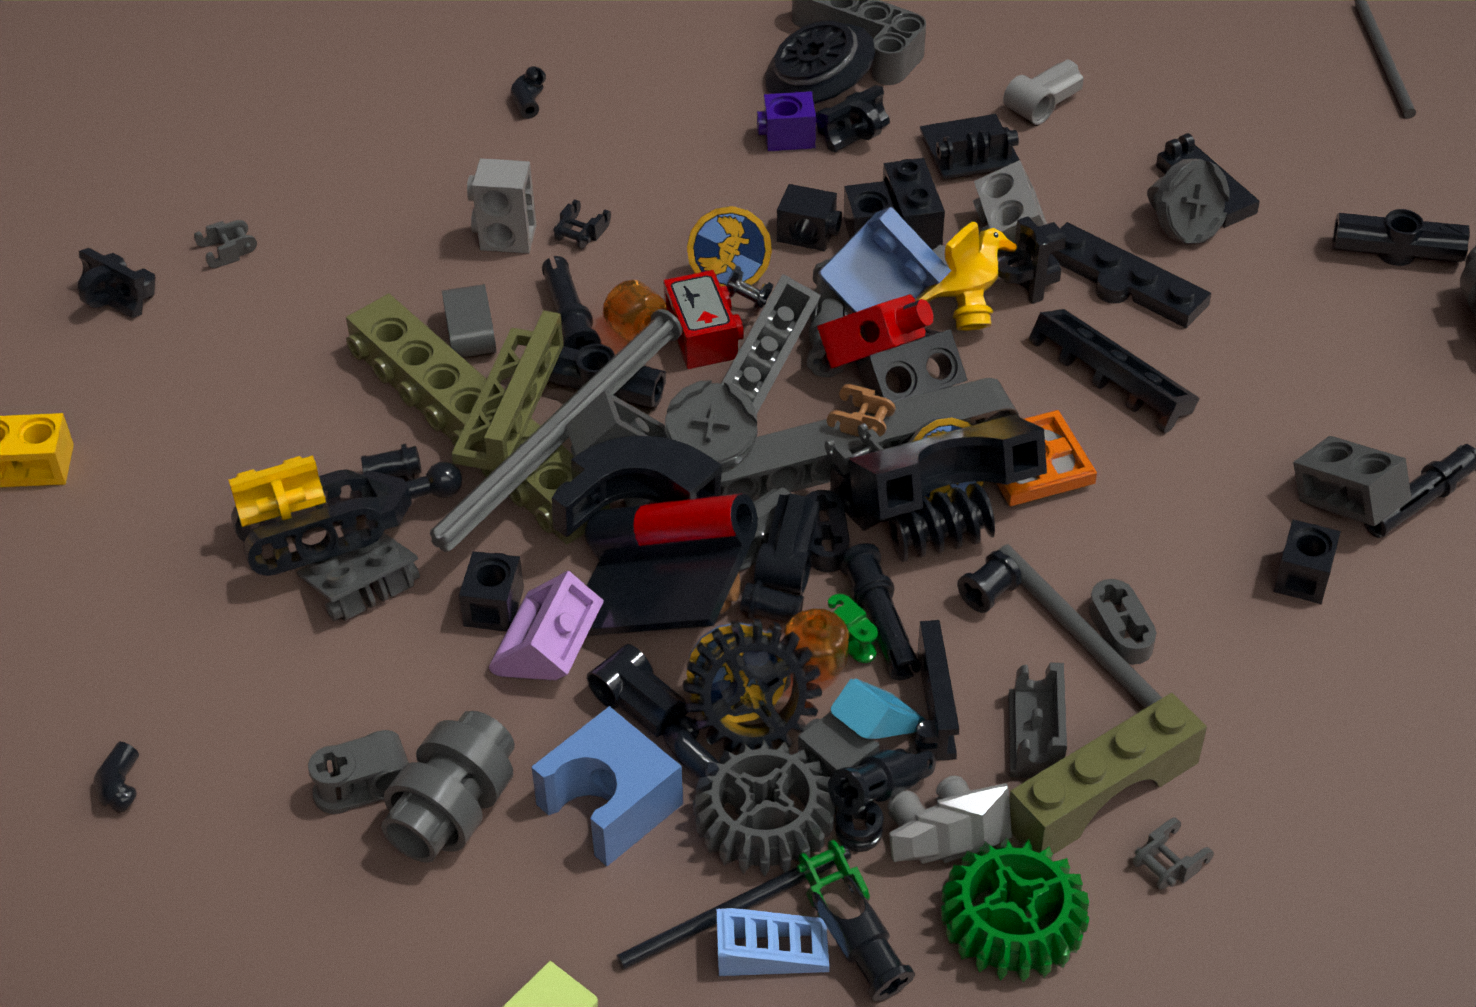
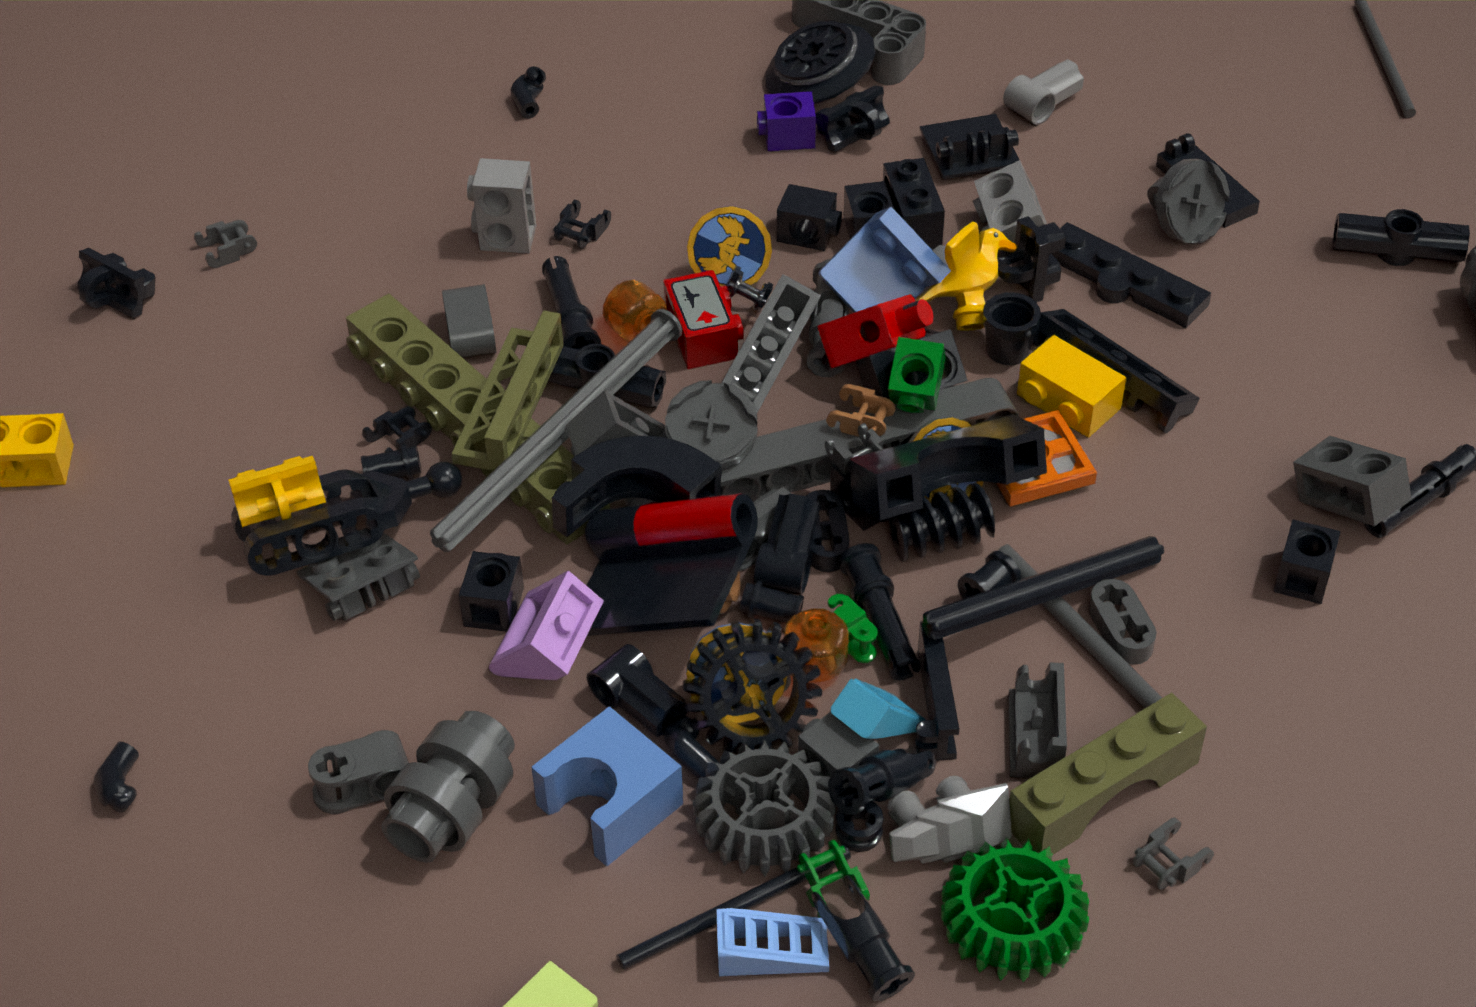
(393, 423): none -> black piece
(916, 356): none -> green brick
(1010, 327): none -> black piece
(1040, 588): none -> black axle
(1073, 383): none -> yellow brick

